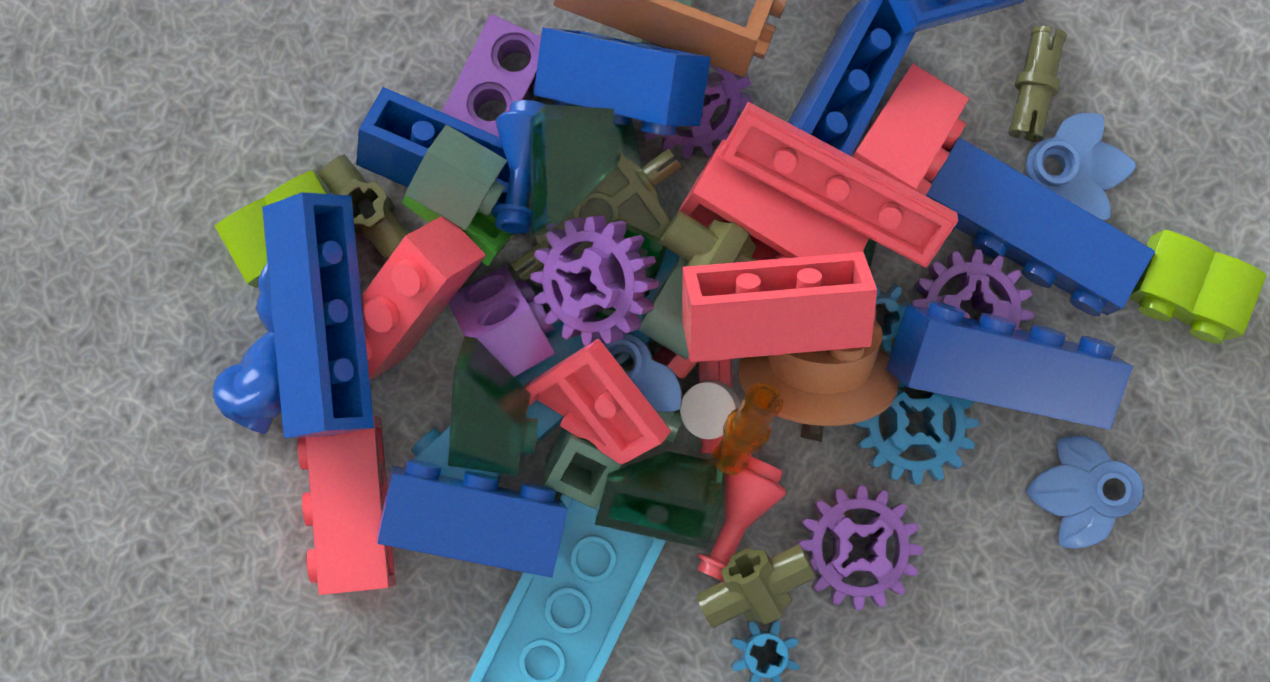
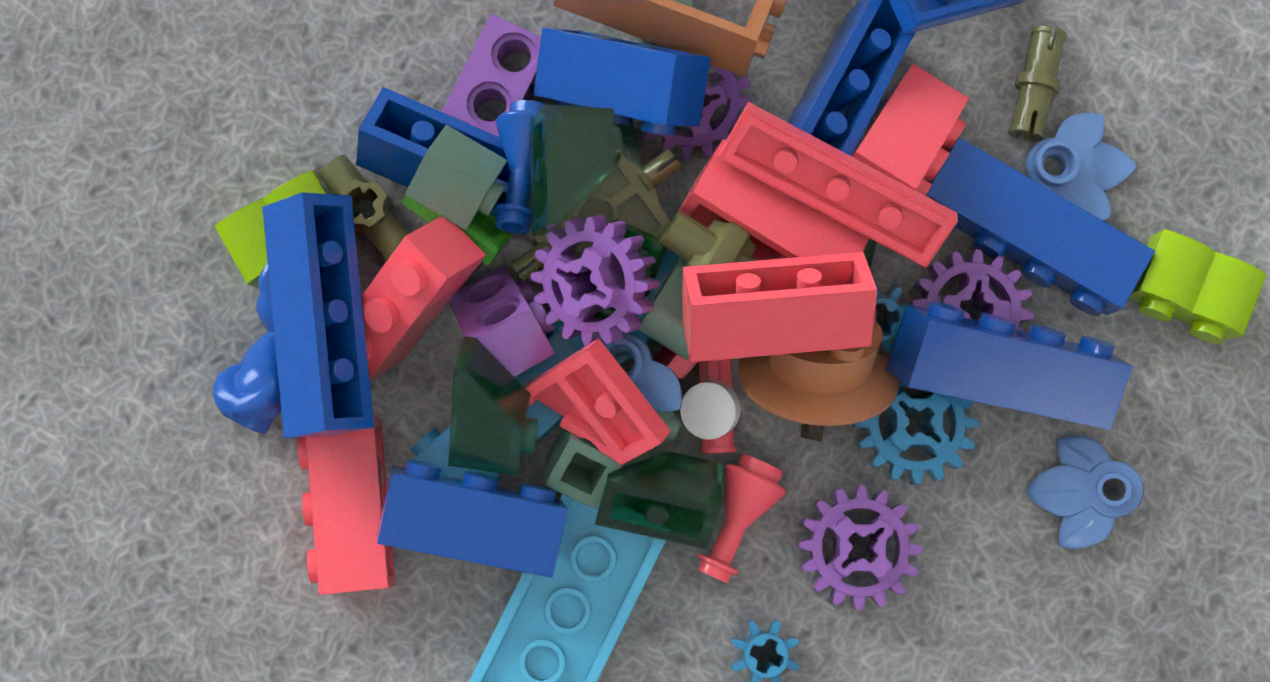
(747, 428): clear orange pin -> none
(756, 585): olive axle -> none

